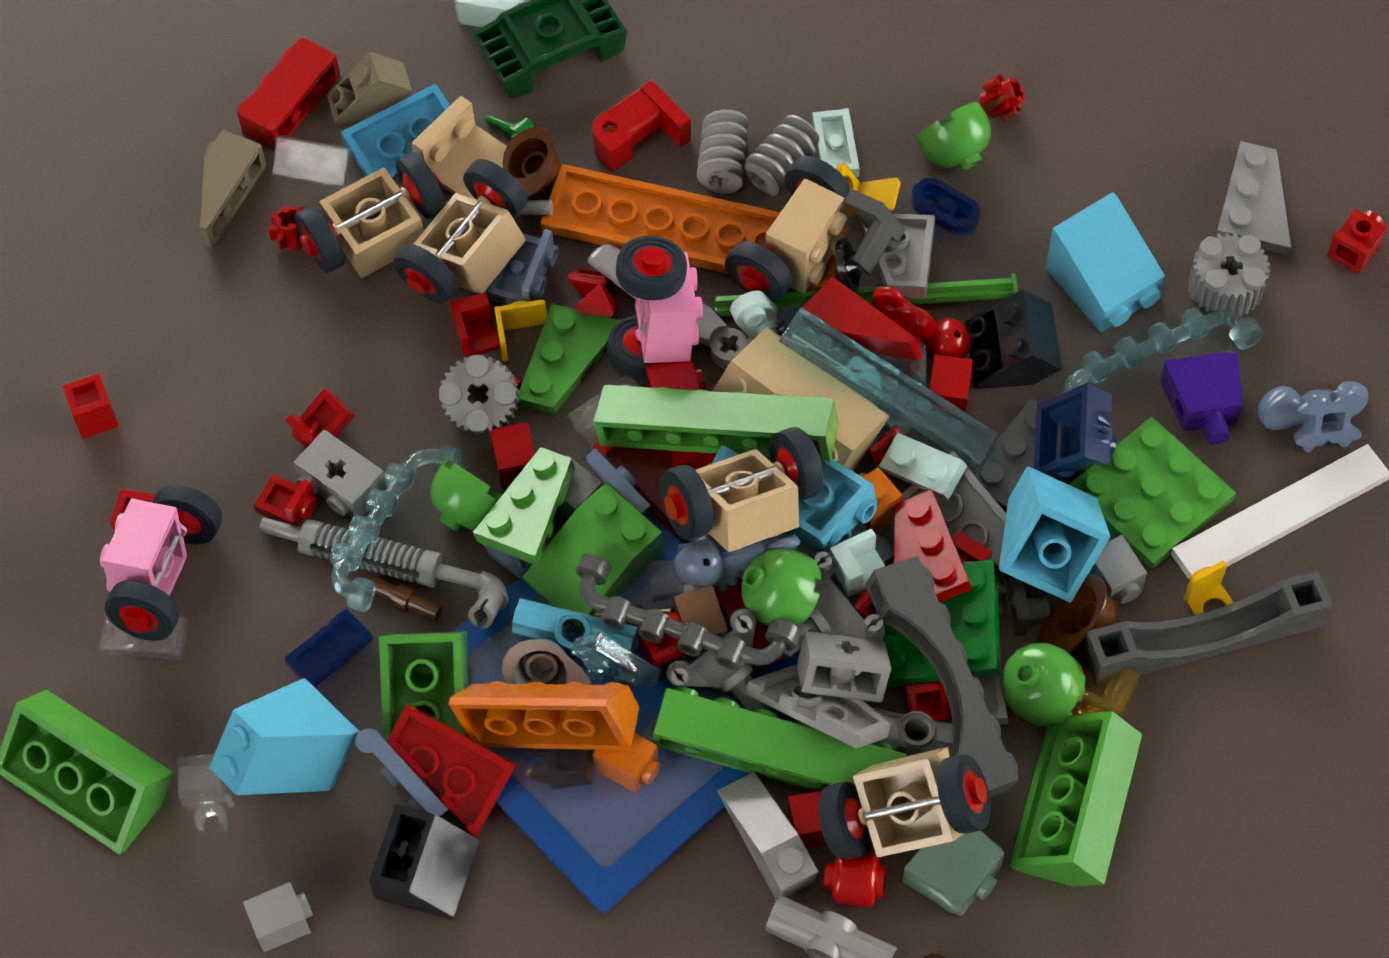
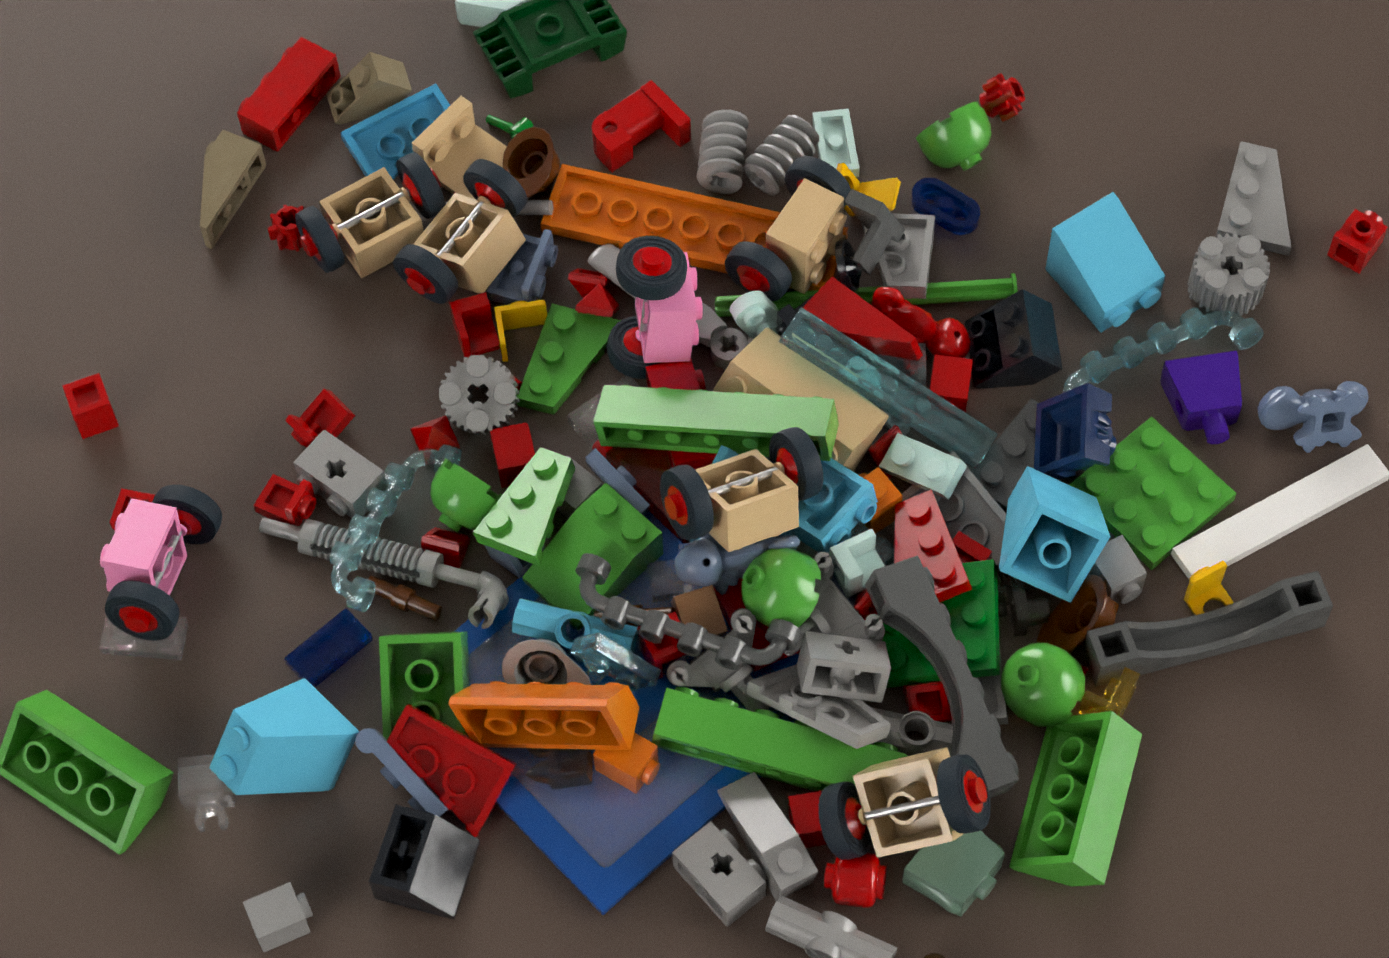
(312, 160): clear plate -> none
(434, 434): none -> red slope
(448, 543): none -> red slope
(725, 895): none -> light grey brick

